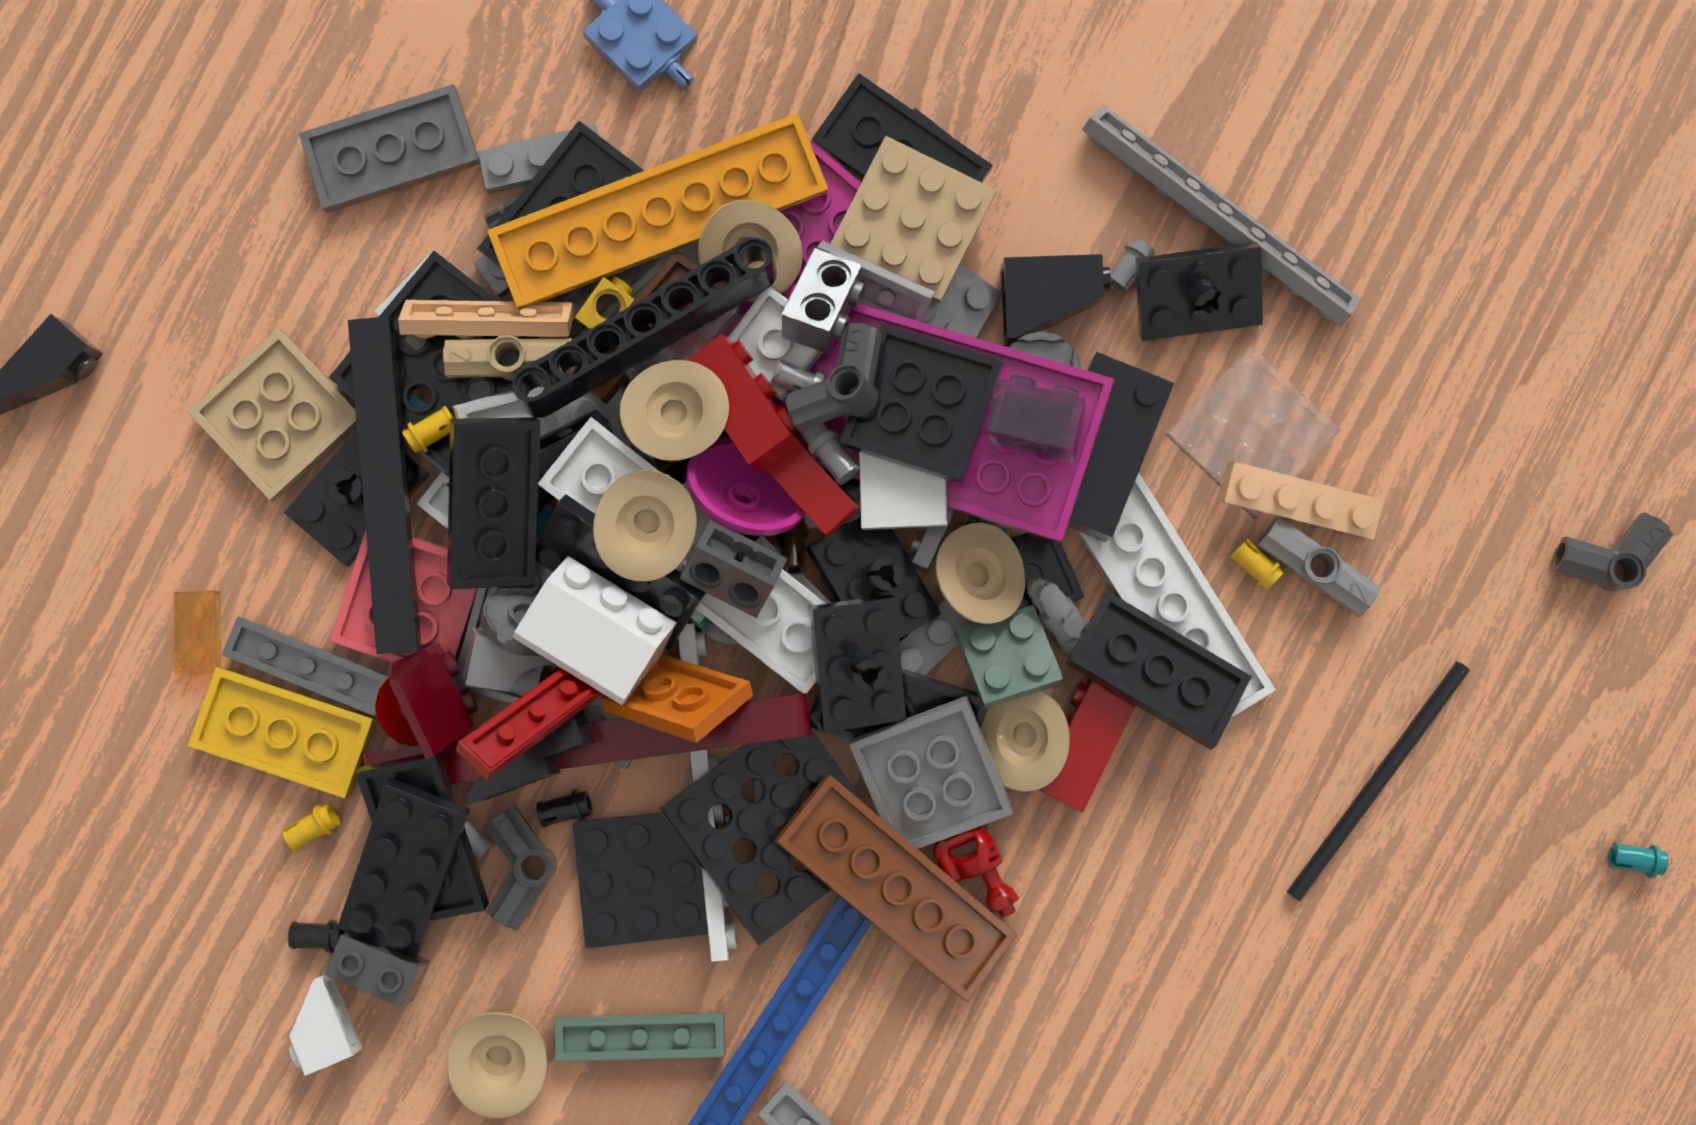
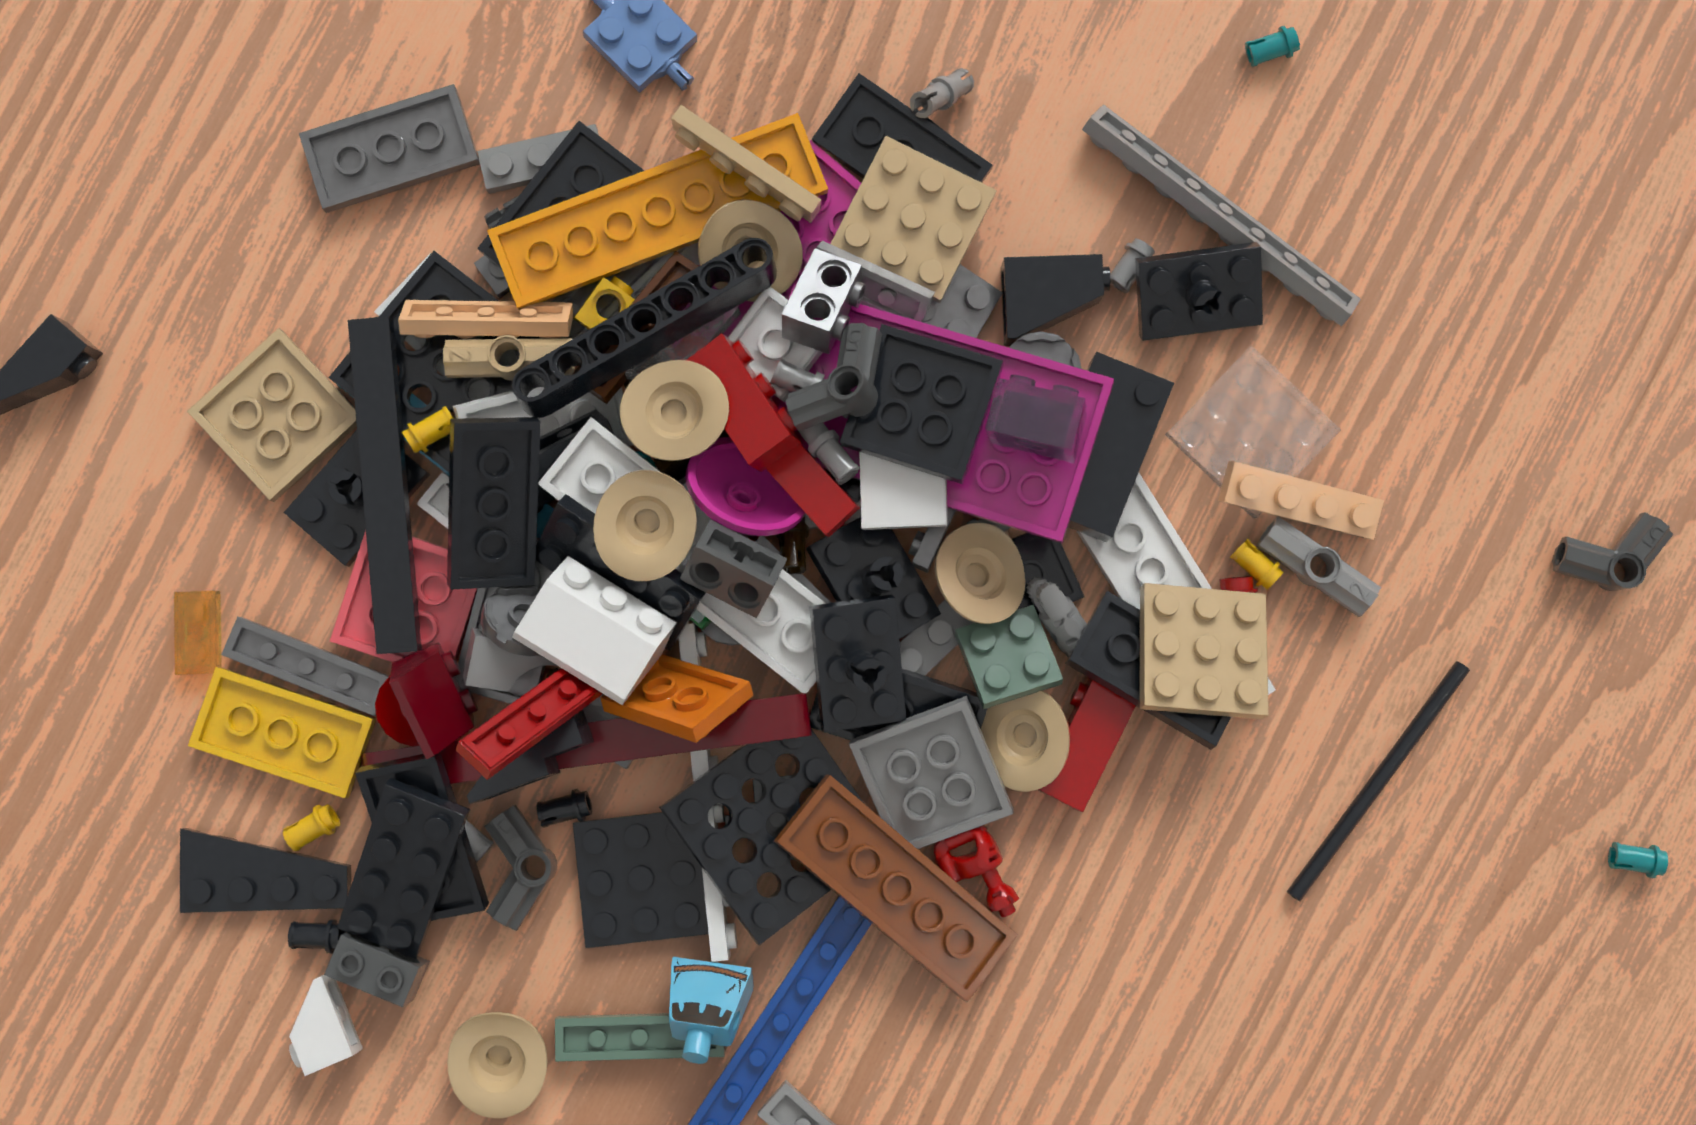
(244, 876): none -> black wing
(707, 1004): none -> medium azure torso
(731, 156): none -> tan plate
(941, 93): none -> light grey pin
(1203, 651): none -> tan plate
(1240, 584): none -> red plate
(1272, 46): none -> teal pin

